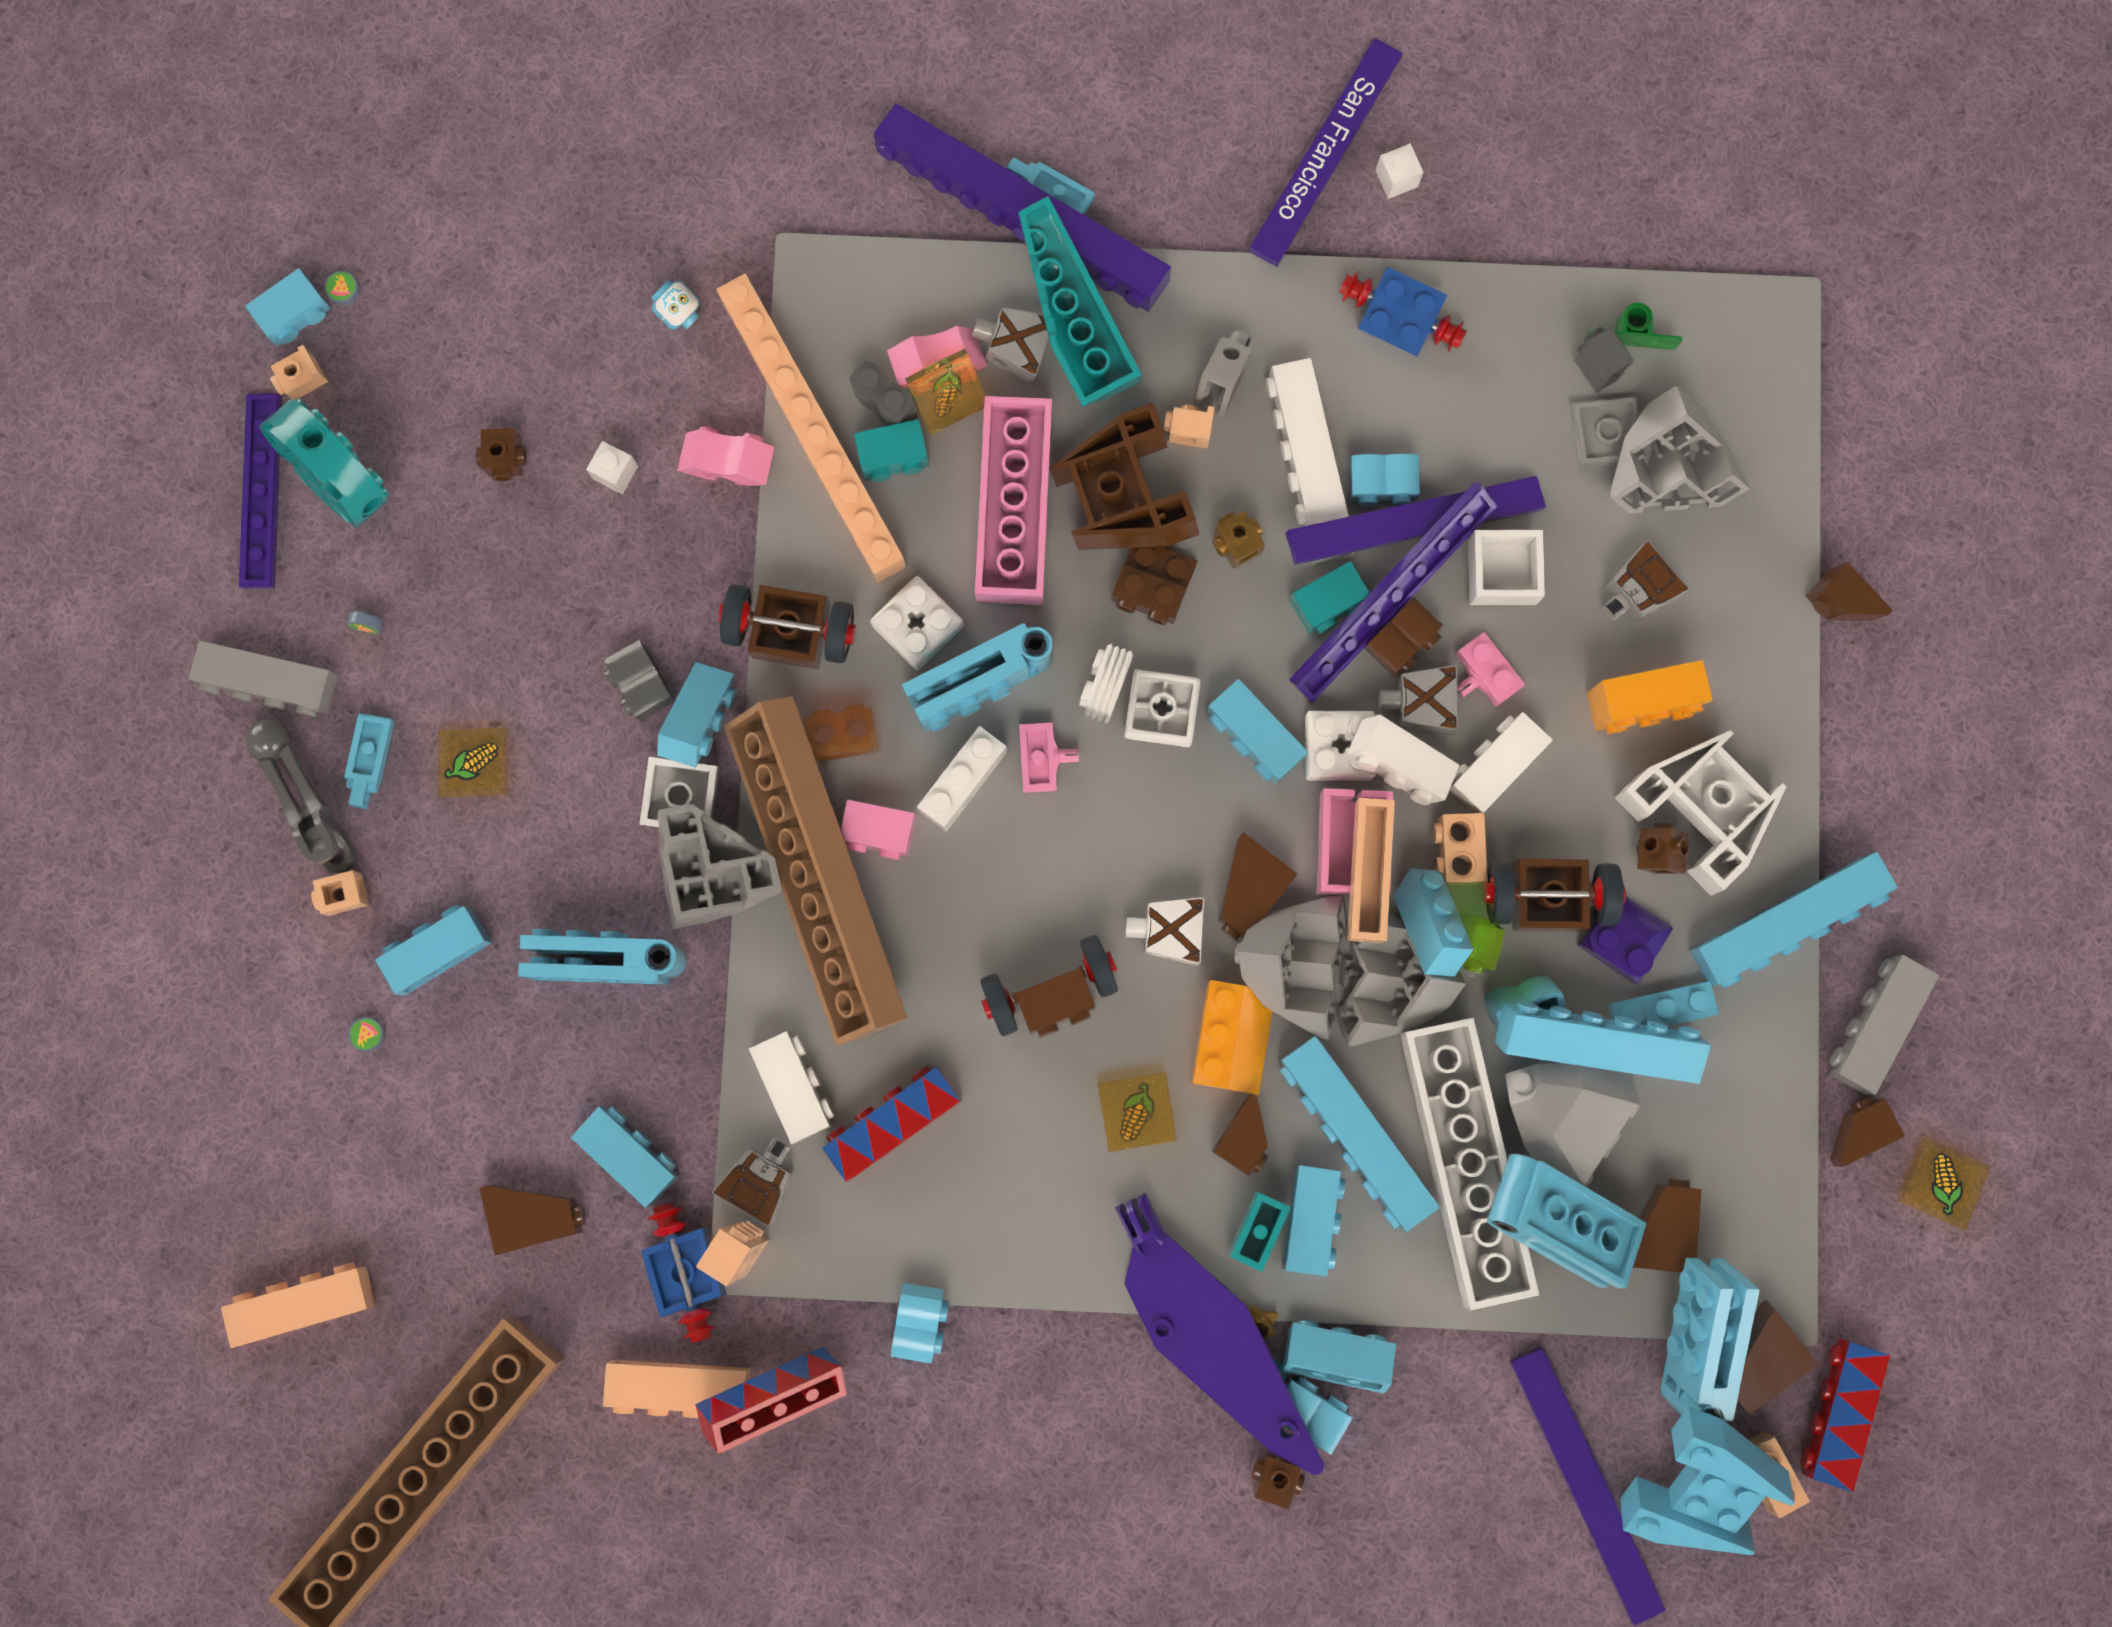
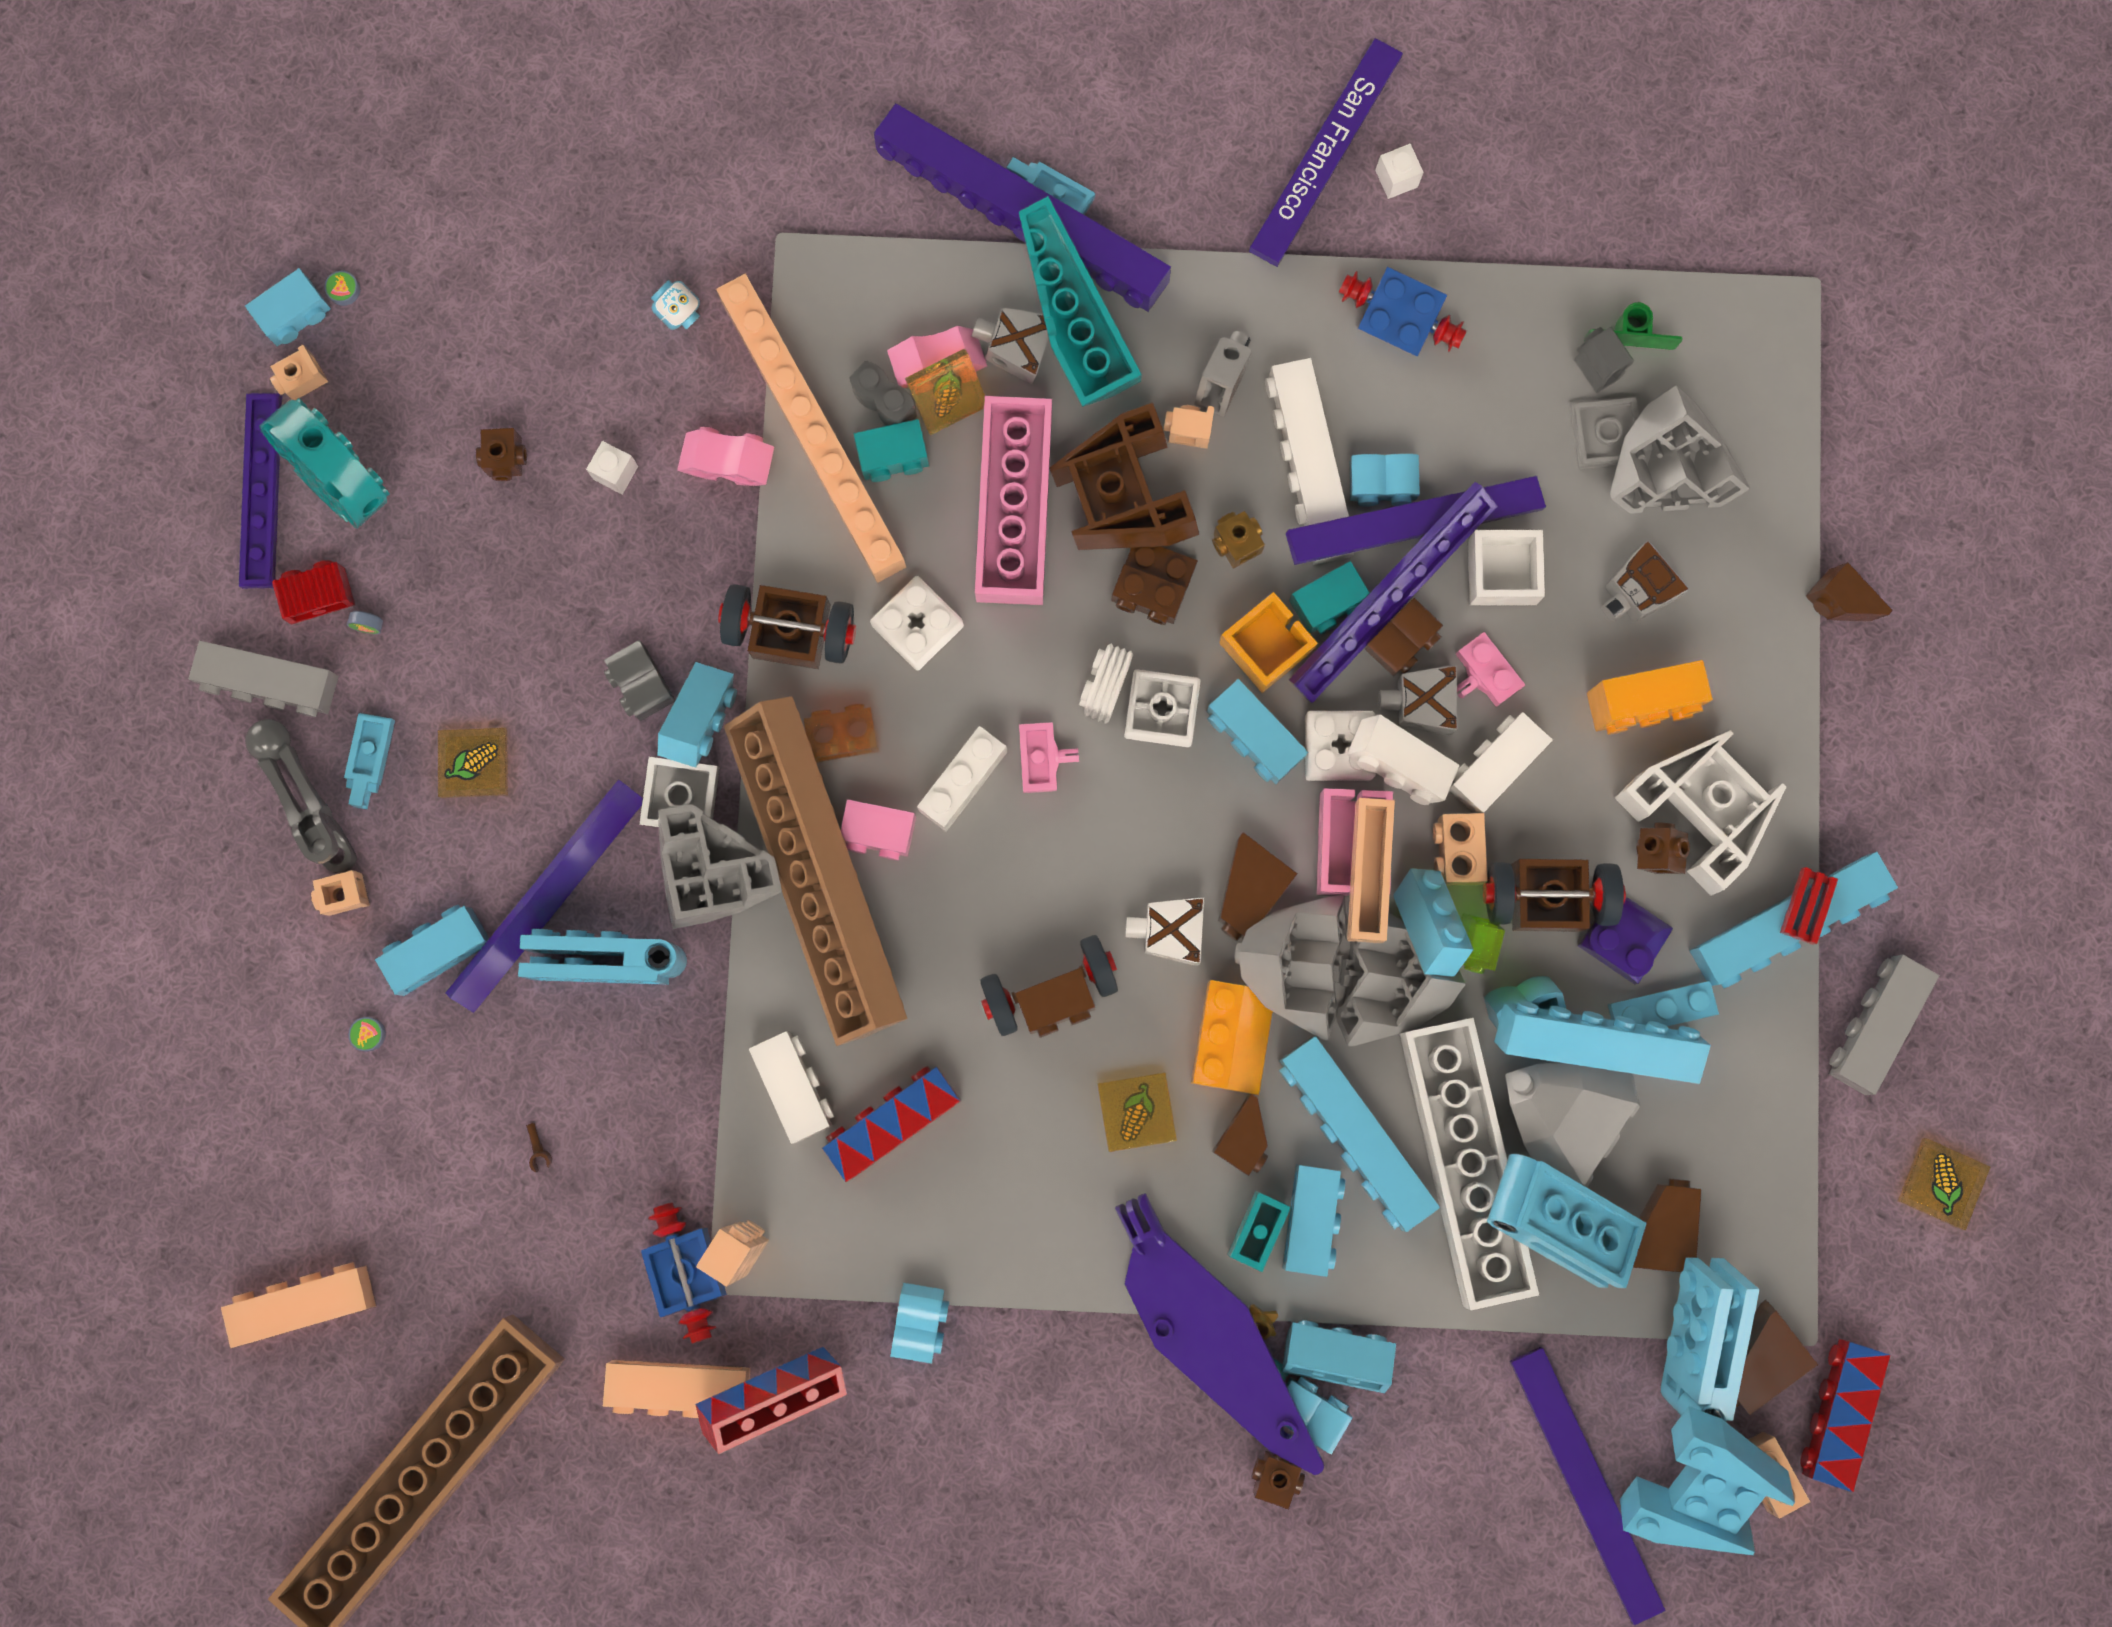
(313, 592): none -> red brick
(528, 1217): reddish brown slope -> none
(537, 1148): none -> reddish brown hand
(545, 896): none -> dark purple tile
(626, 1155): medium azure brick -> none
(758, 1182): torso -> none
(1020, 652): medium azure hinge -> none
(1264, 644): none -> light orange piece
(1822, 910): none -> red tile
(1865, 1130): reddish brown slope -> none

